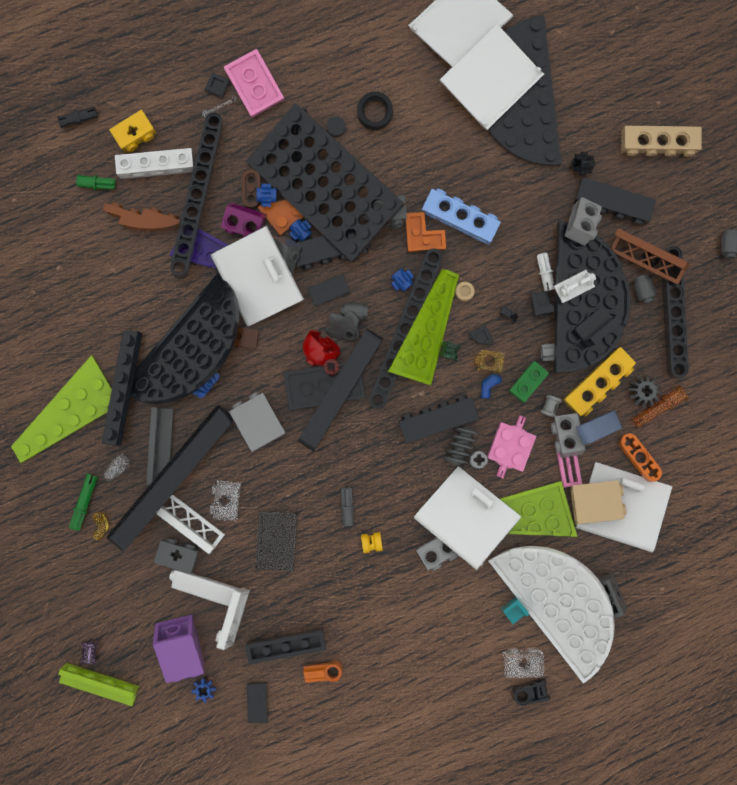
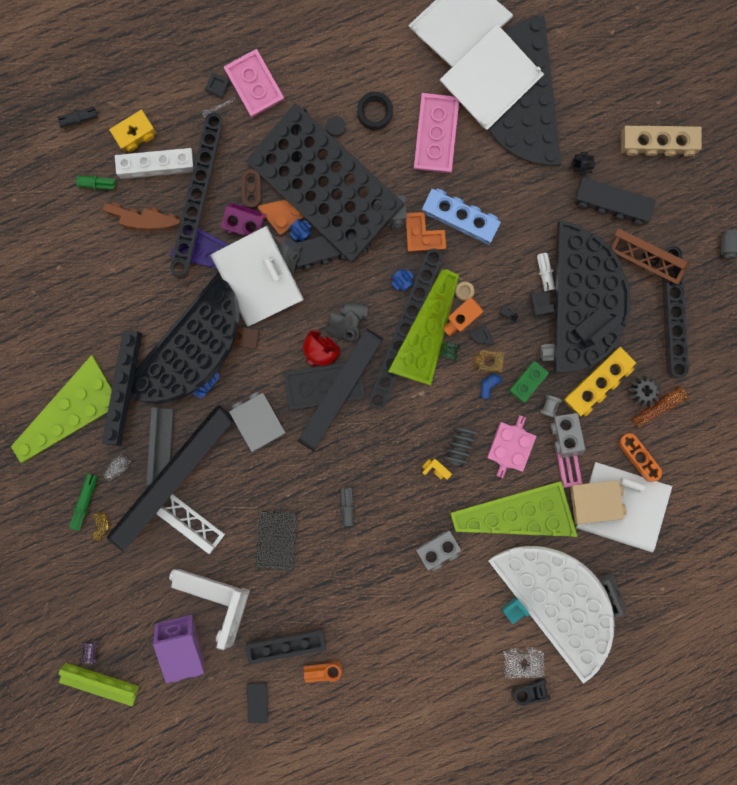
(166, 557): dark grey brick -> none
(206, 694): blue gear -> none
(230, 510): clear brick -> none
(266, 195): blue gear -> none
(328, 290): black tile -> none
(331, 362): clear red pin -> none
(376, 542): yellow wheel -> none
(436, 133): none -> bright pink plate
(438, 420): black brick -> none
(439, 471): none -> yellow bracket
(467, 517): white container -> none
(470, 310): none -> orange torso
(481, 464): light grey bush -> none
(575, 285): white hinge -> none
(583, 221): light grey brick -> none
(598, 427): sand blue beam -> none
(644, 289): dark grey brick -> none

